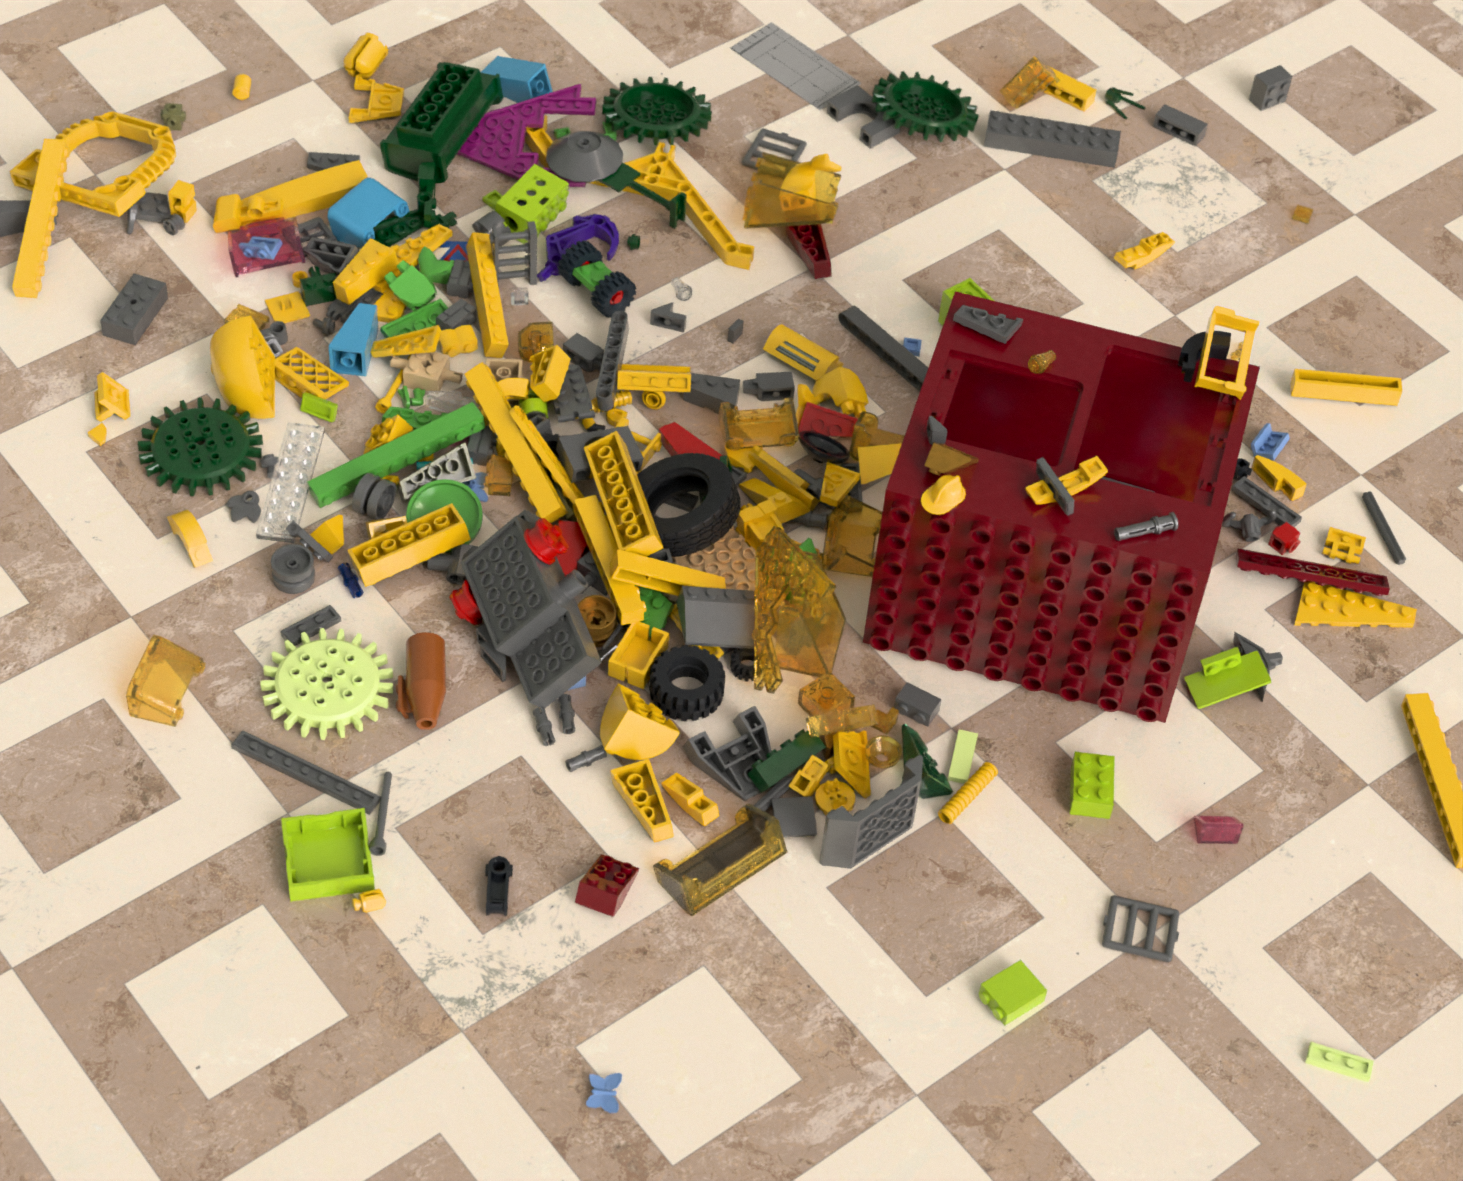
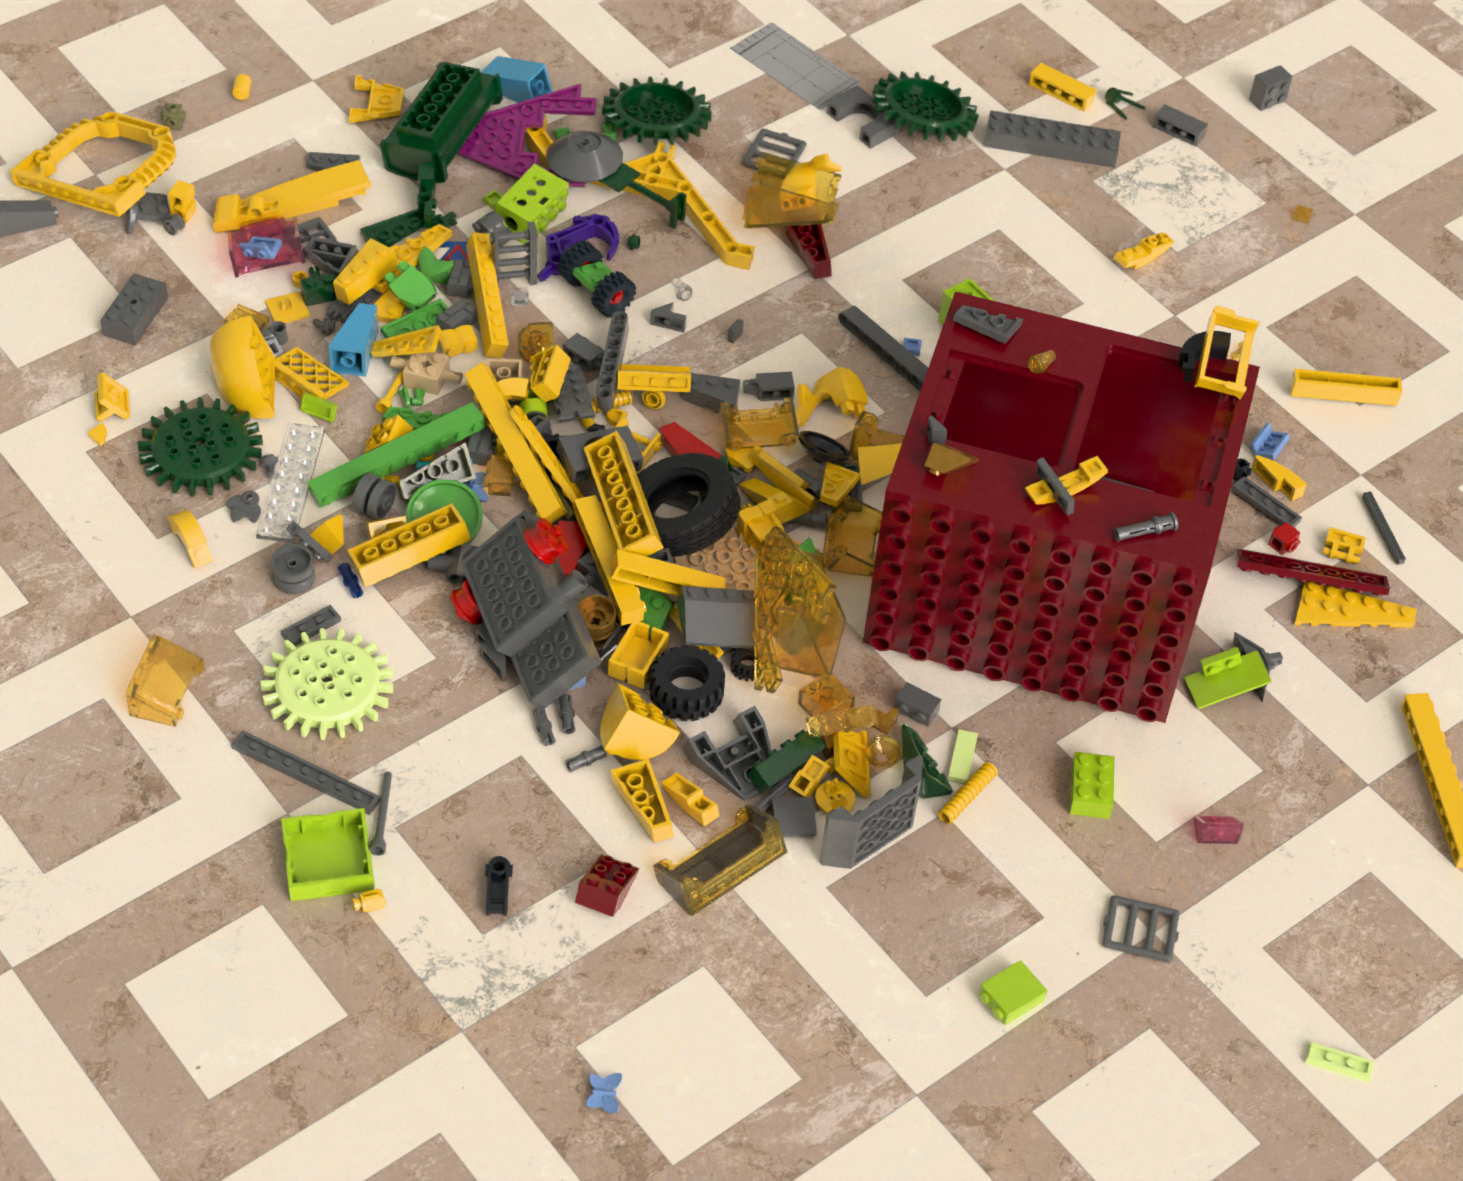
(41, 218): yellow brick -> none
(361, 210): dark azure windscreen -> none
(365, 56): yellow cylinder -> none
(425, 680): dark orange piece -> none
(447, 401): clear slope -> none
(801, 352): yellow brick -> none
(826, 421): red wing -> none
(943, 495): yellow piece -> none
(1027, 82): clear yellow wedge -> none
(1249, 524): dark grey piece -> none

